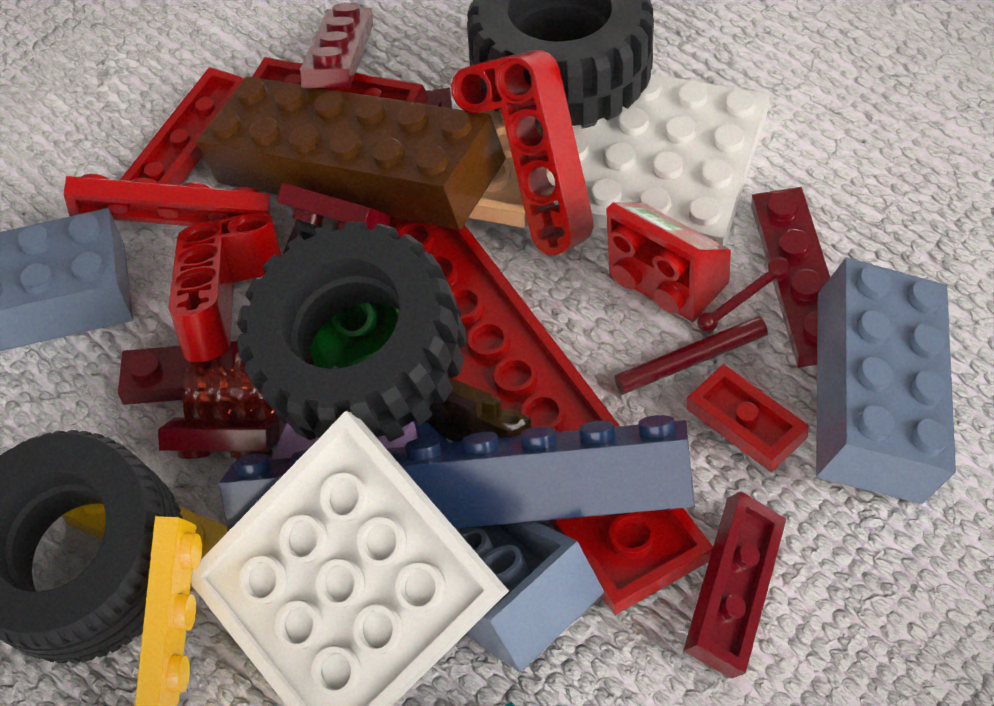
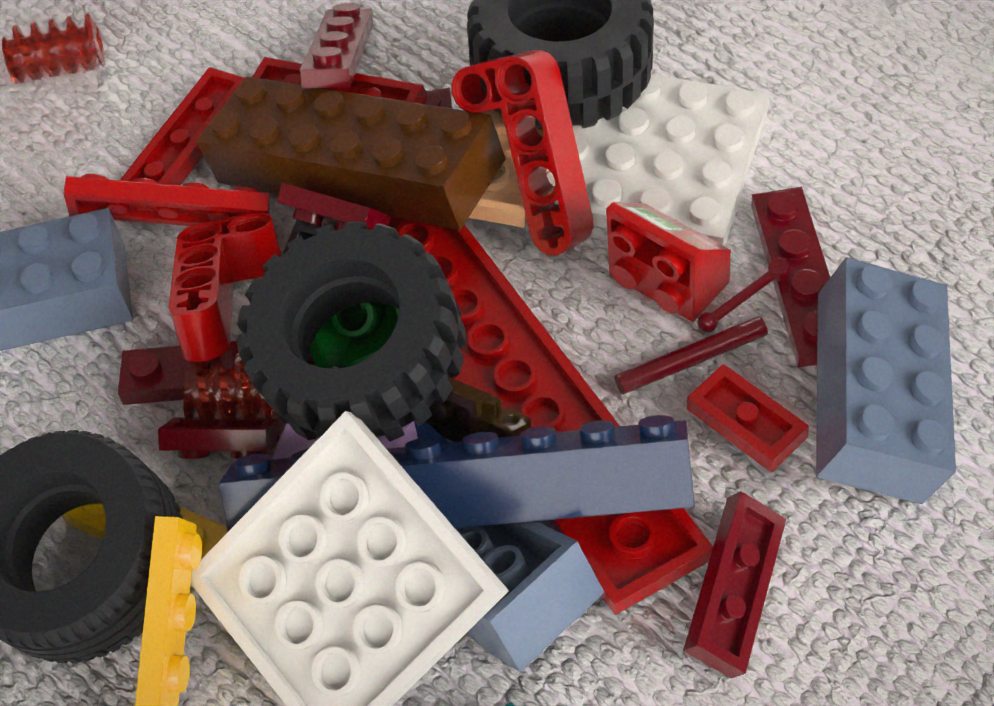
(53, 49): none -> clear red piece

